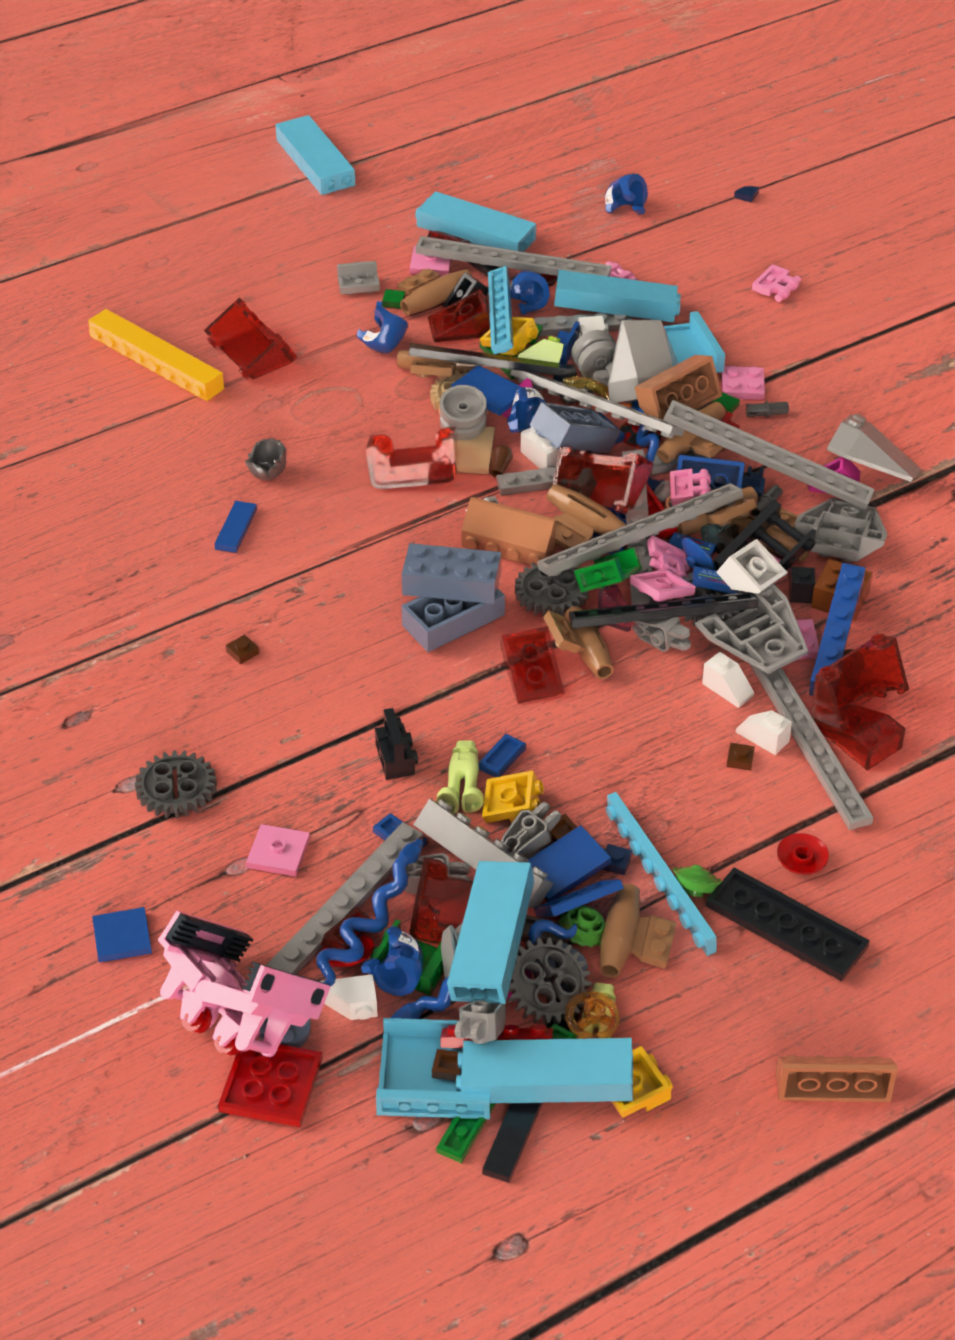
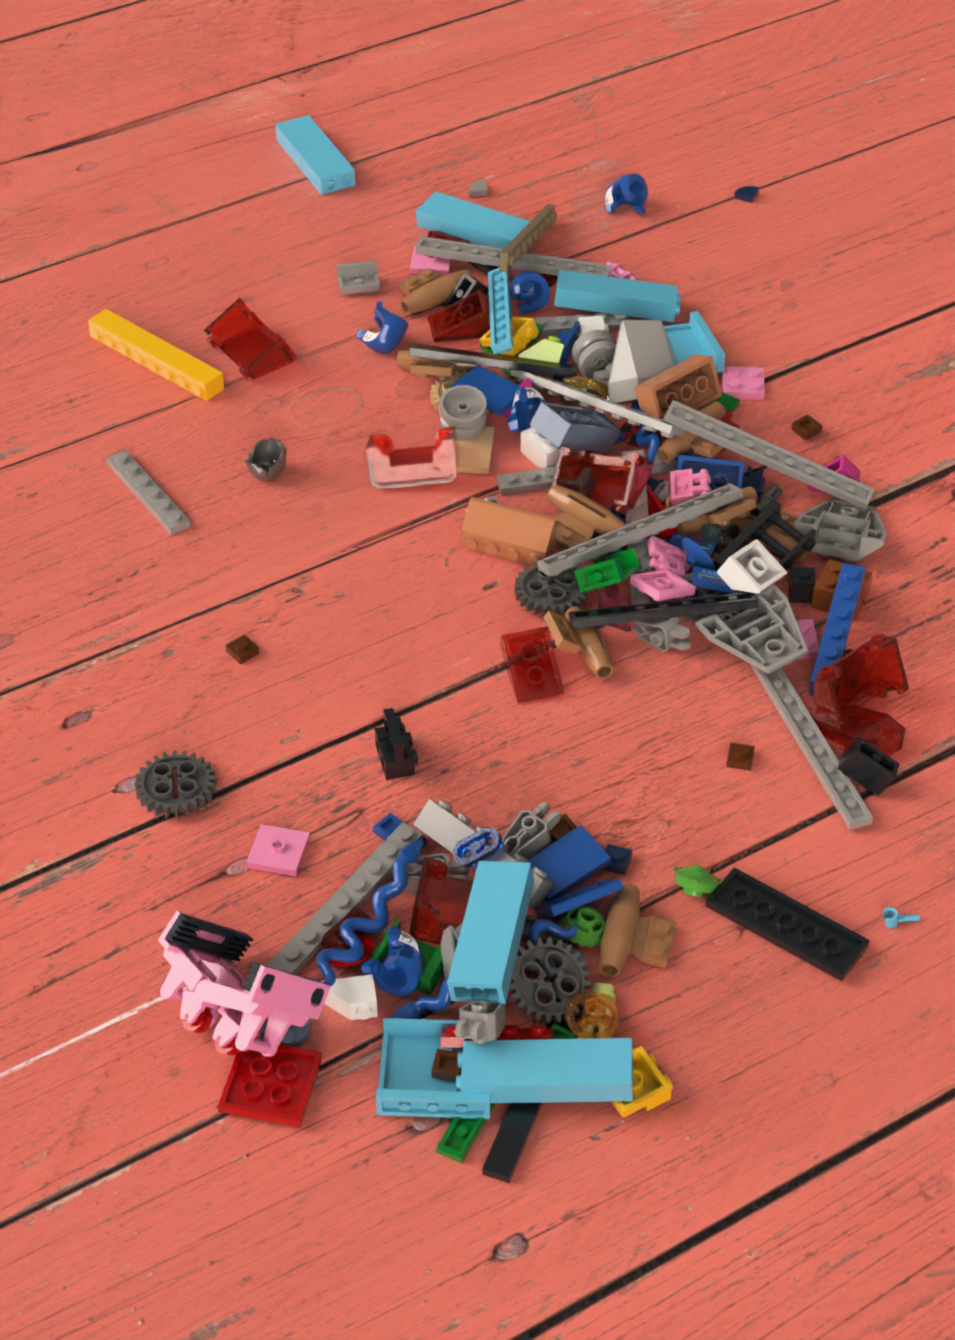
(121, 934): blue tile -> none
(148, 492): none -> light grey plate
(235, 526): blue tile -> none
(393, 298): green tile -> none
(440, 621): sand blue brick -> none
(451, 573): sand blue brick -> none
(465, 766): yellowish green piece -> none
(478, 189): none -> light grey tile
(478, 845): none -> clear blue plate
(501, 458): reddish brown cone -> none
(502, 756): blue tile -> none
(510, 795): yellow plate -> none
(527, 237): none -> dark tan plate
(663, 877): medium azure plate -> none
(727, 680): white slope -> none
(766, 730): white slope -> none
(767, 409): dark grey axle -> none
(772, 281): bright pink plate -> none
(802, 854): red dish -> none
(806, 427): none -> reddish brown plate
(835, 1078): nougat slope -> none
(866, 445): light grey wedge -> none
(868, 766): none -> black brick
(892, 918): none -> medium azure hand

